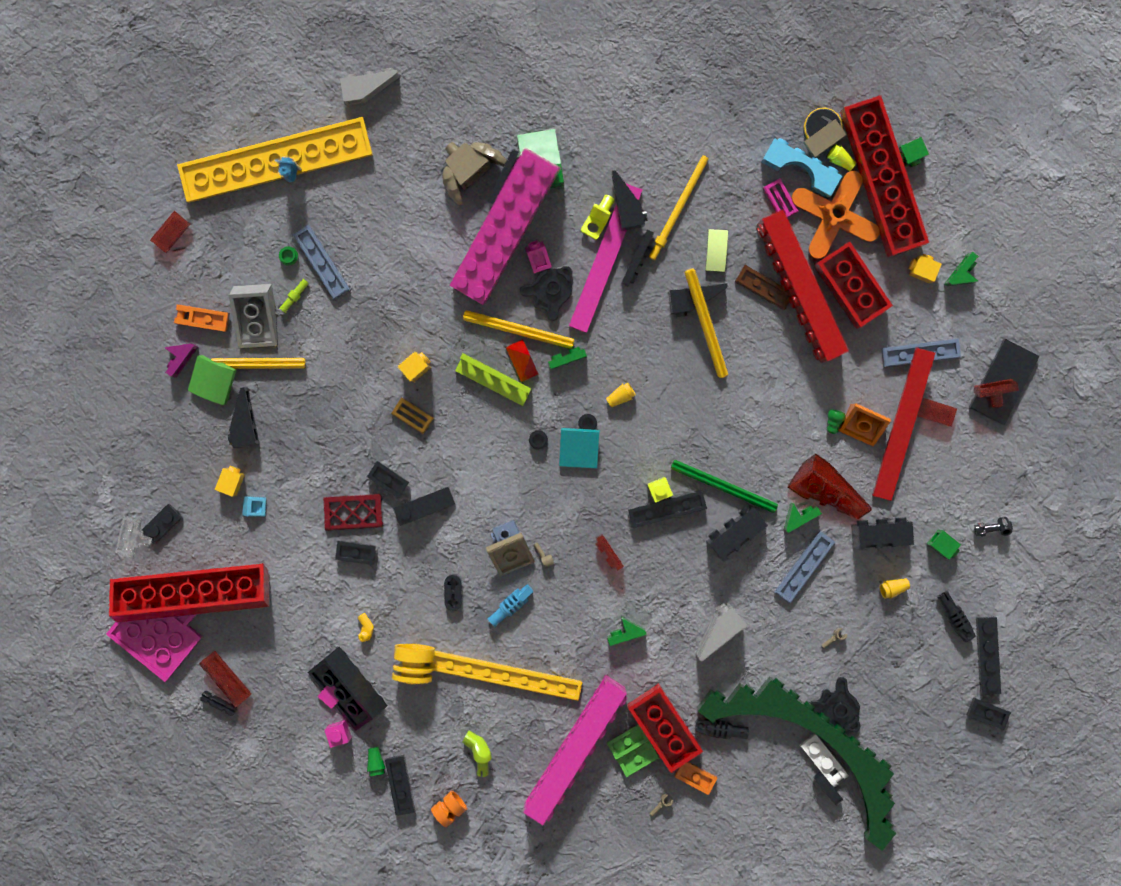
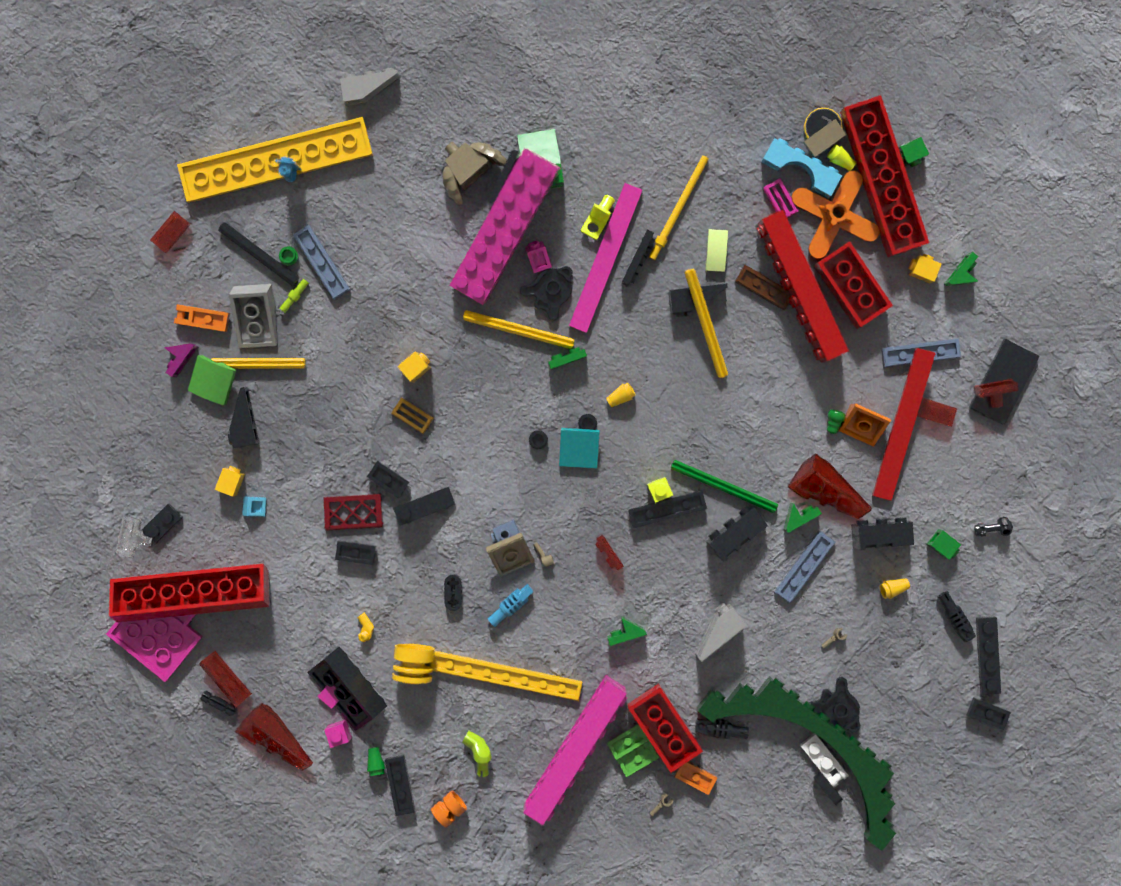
(258, 254): none -> black axle
(268, 730): none -> clear red wedge
(493, 379): lime fence -> none
(522, 360): red slope -> none
(628, 206): black slope -> none

